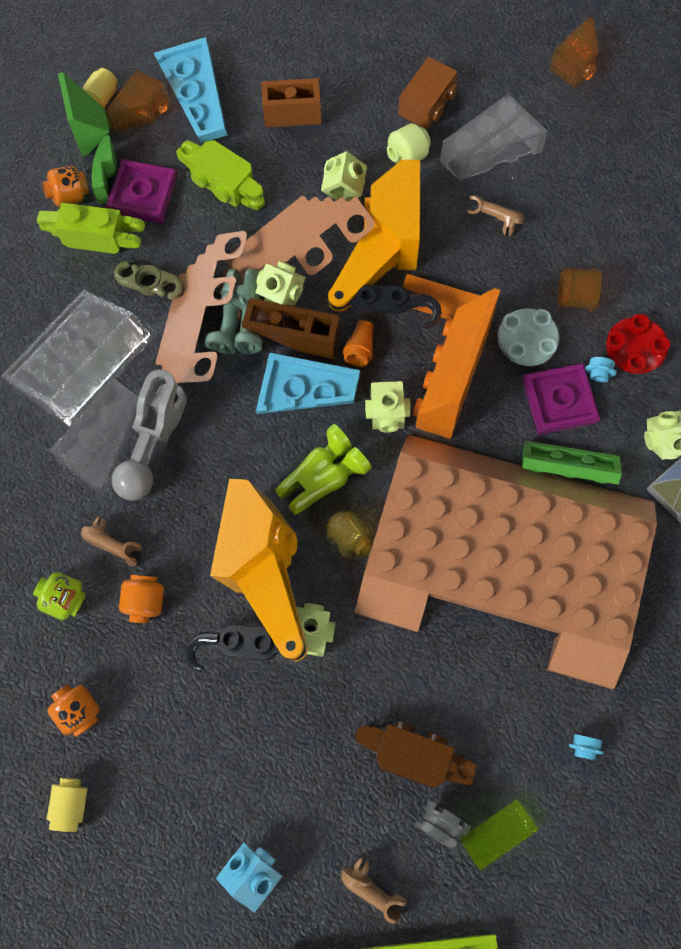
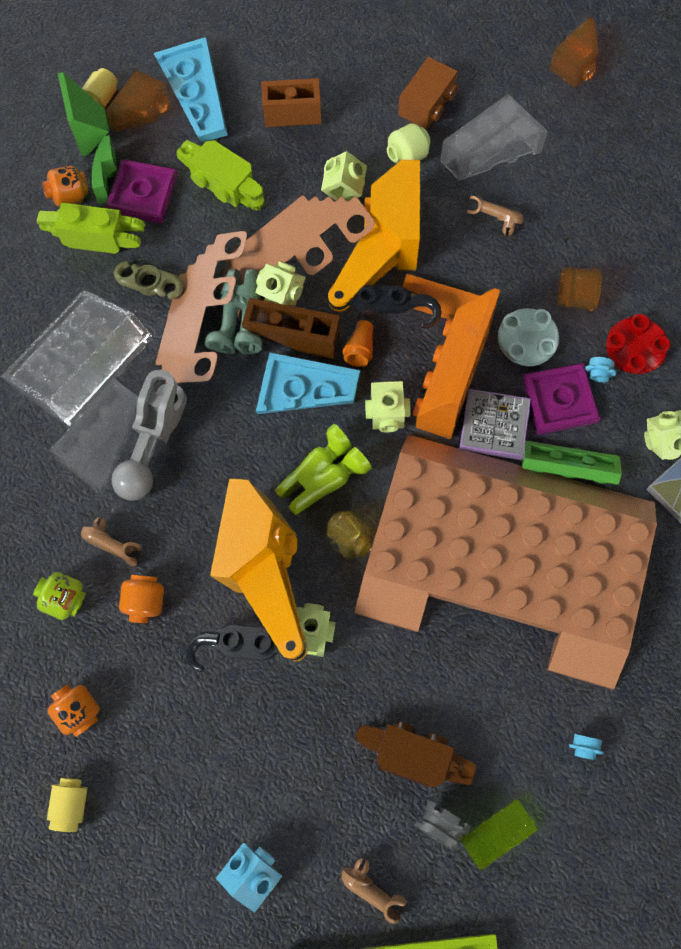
(495, 424): none -> tile

